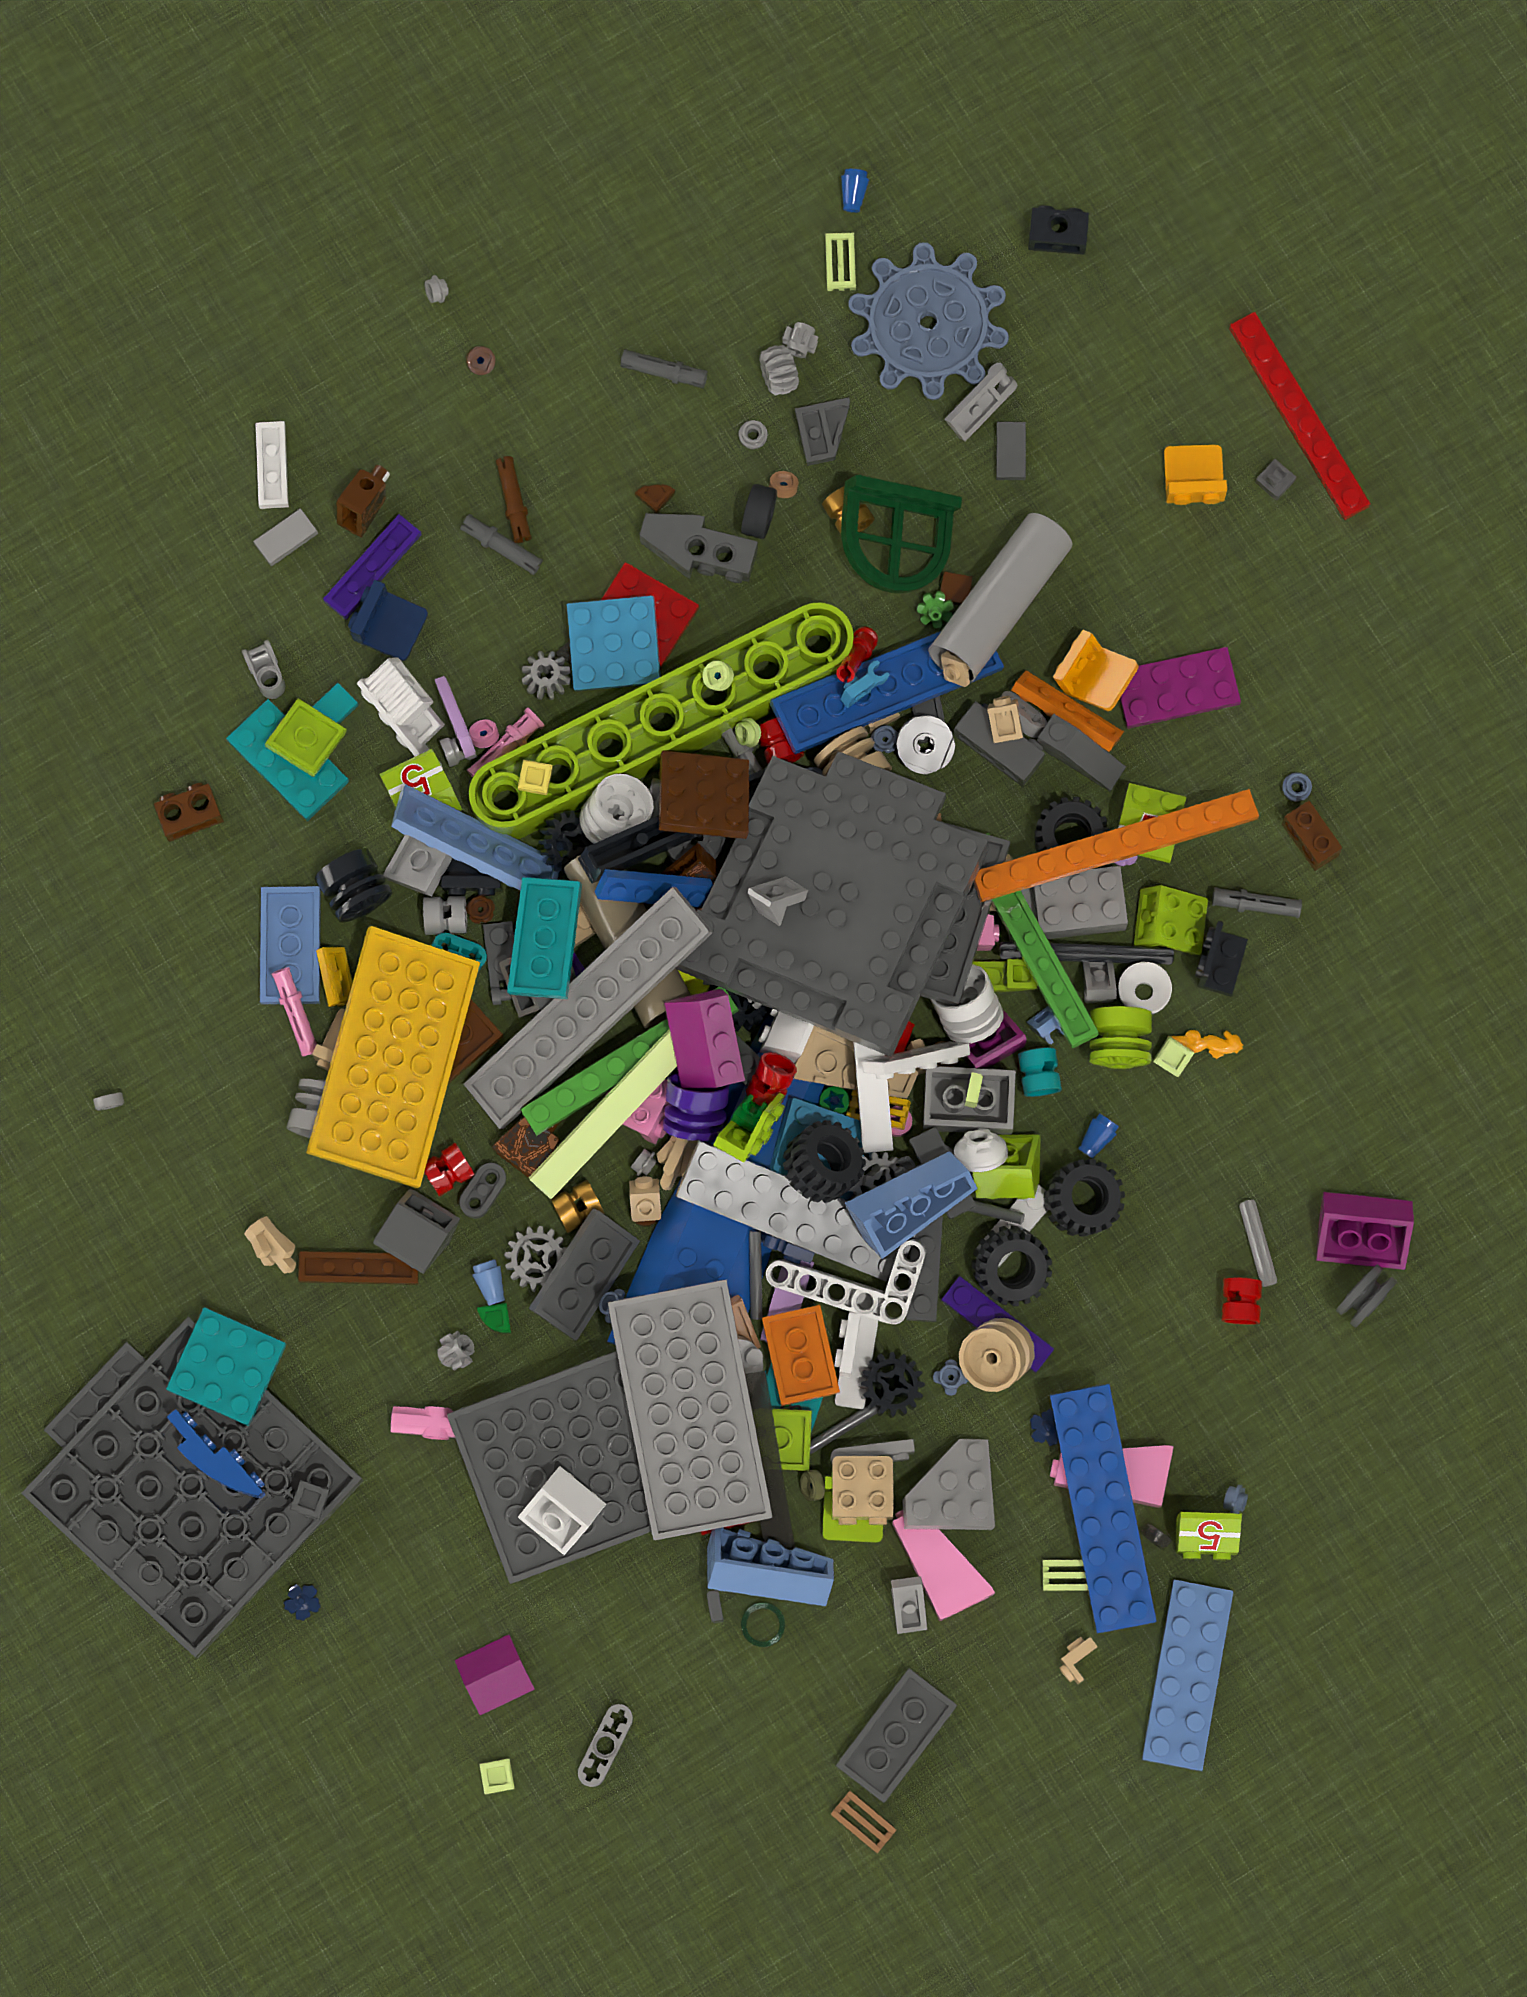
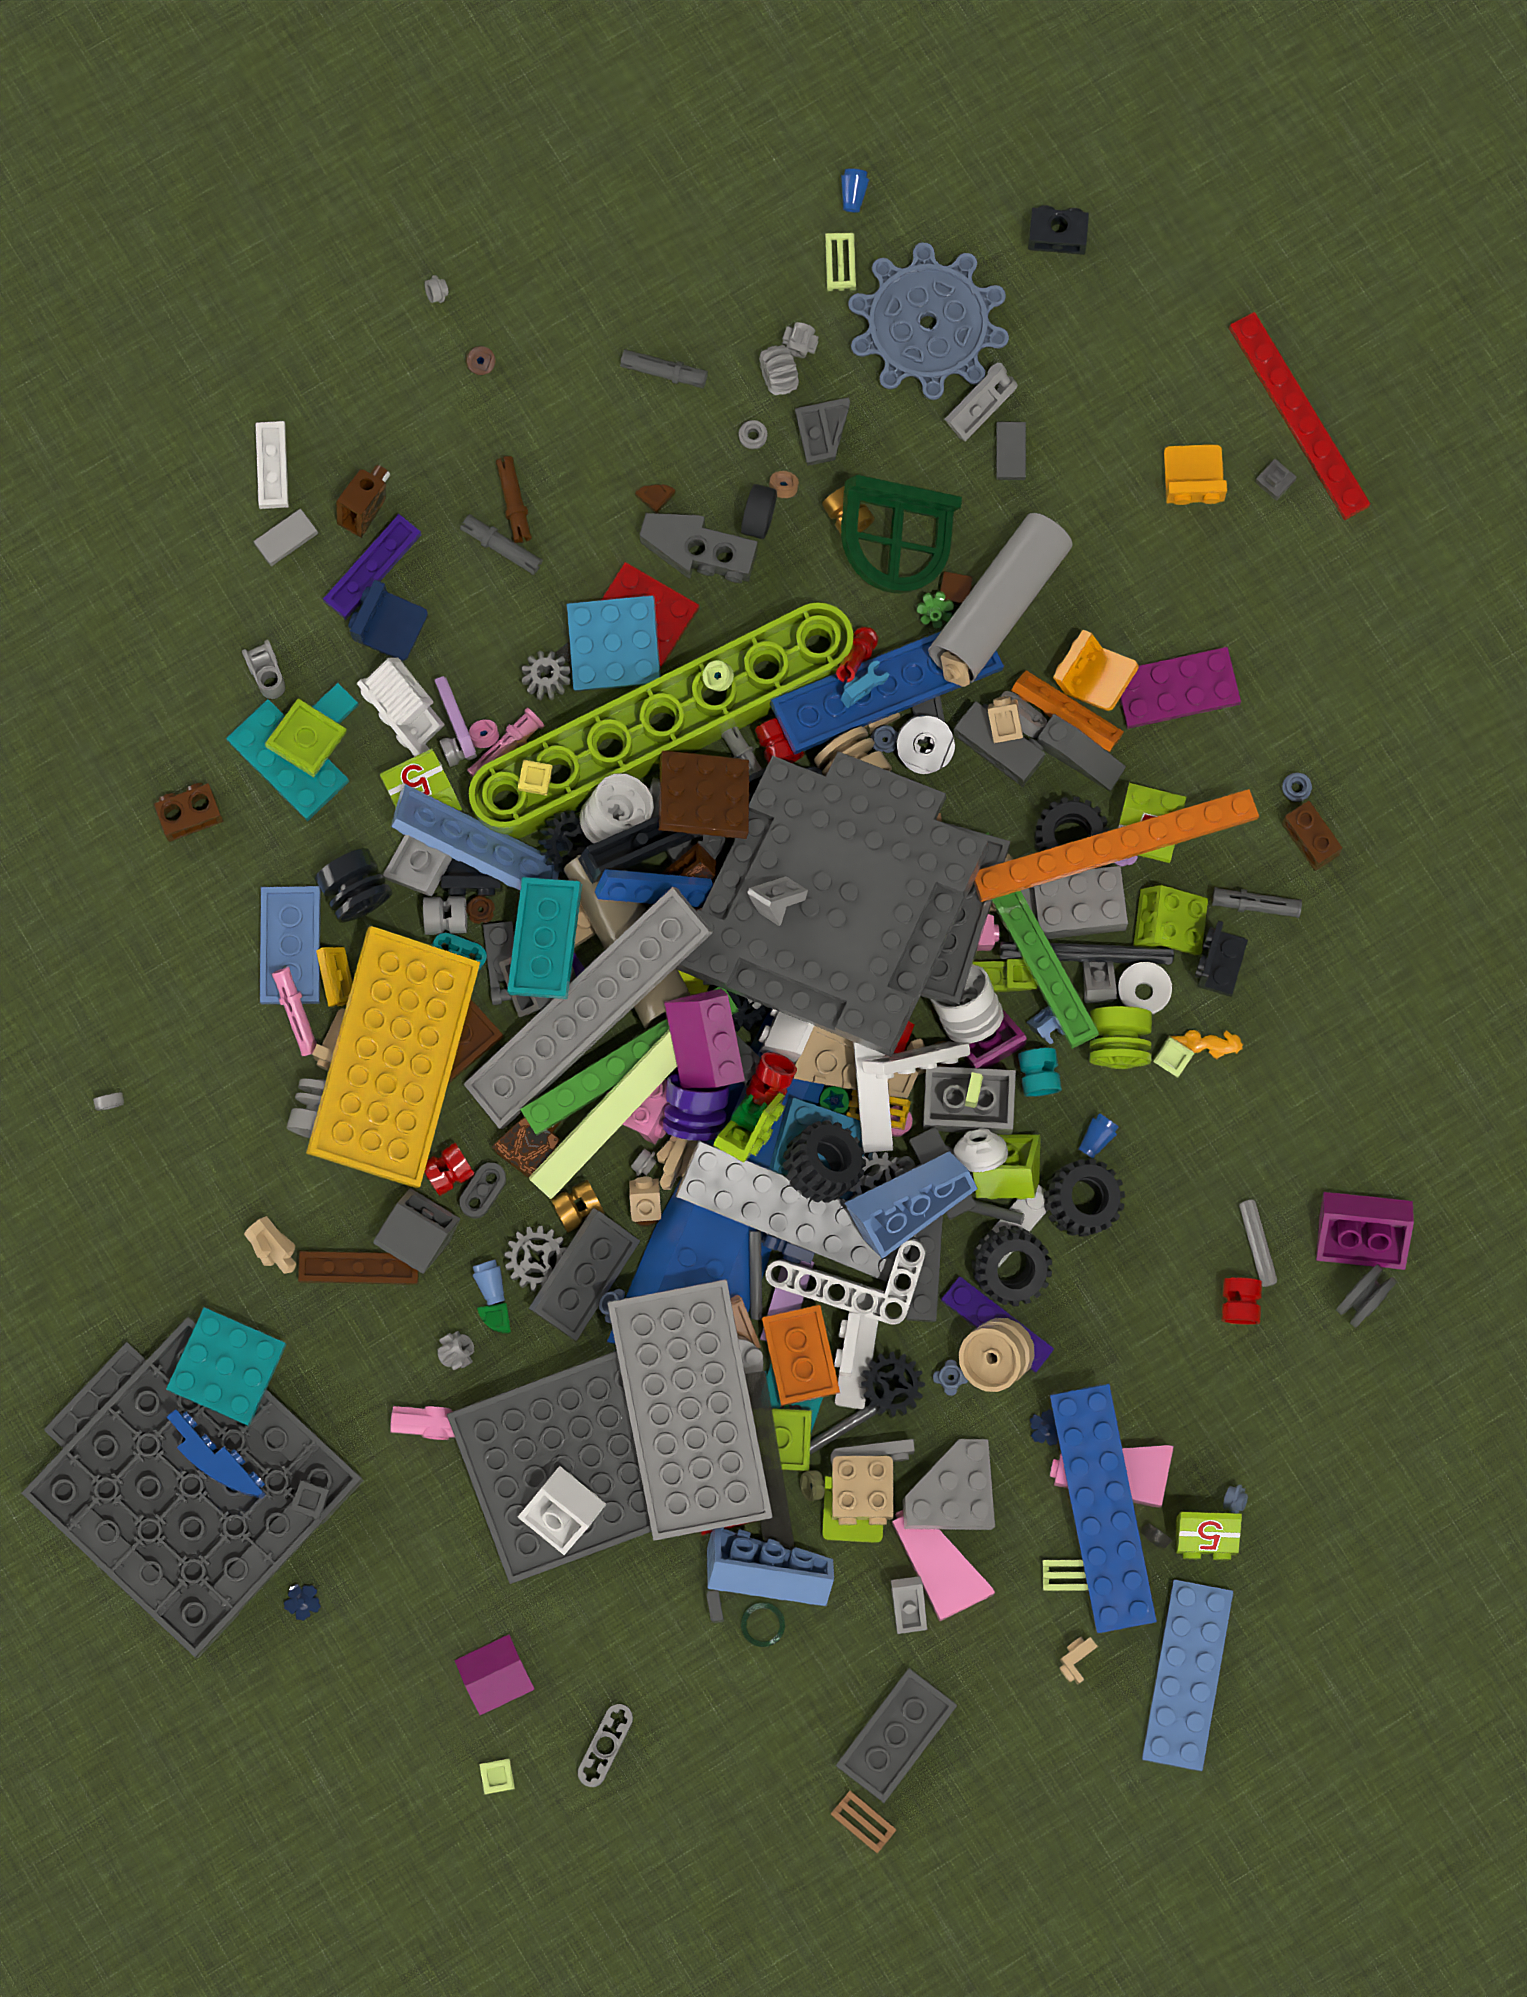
(748, 732): yellowish green plate -> none

